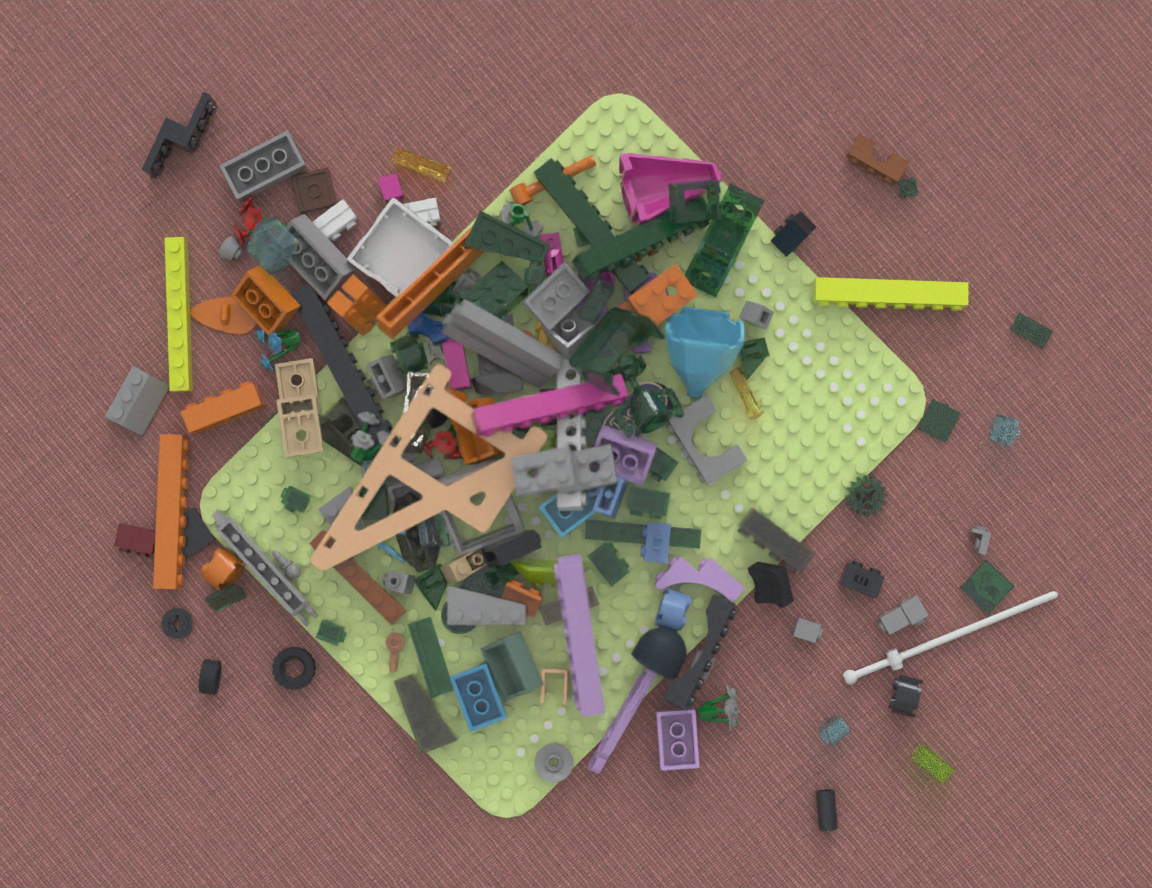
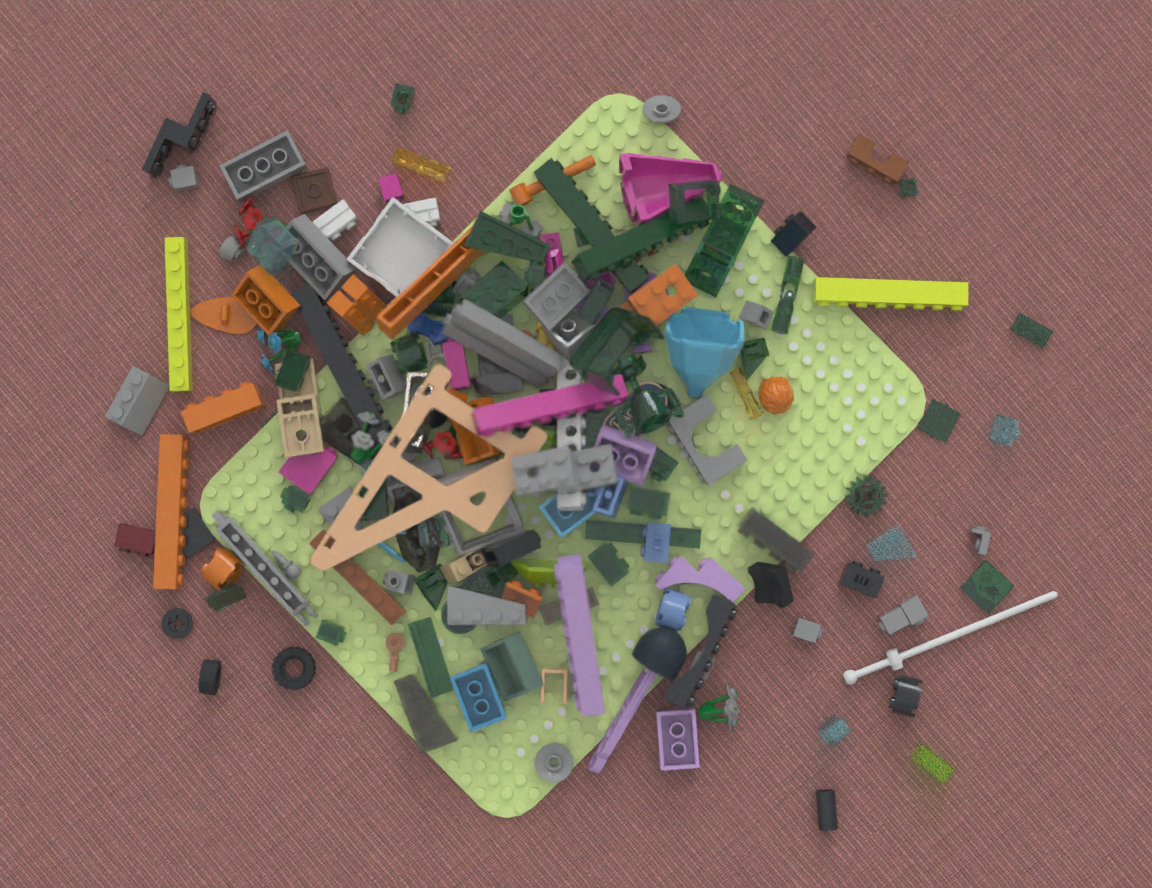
(183, 178): none -> light grey brick
(292, 371): none -> clear green brick
(309, 469): none -> dark pink brick
(402, 91): none -> clear green brick
(661, 109): none -> light grey dish
(776, 395): none -> orange hair
(785, 306): none -> clear green piece
(891, 546): none -> clear light blue wing

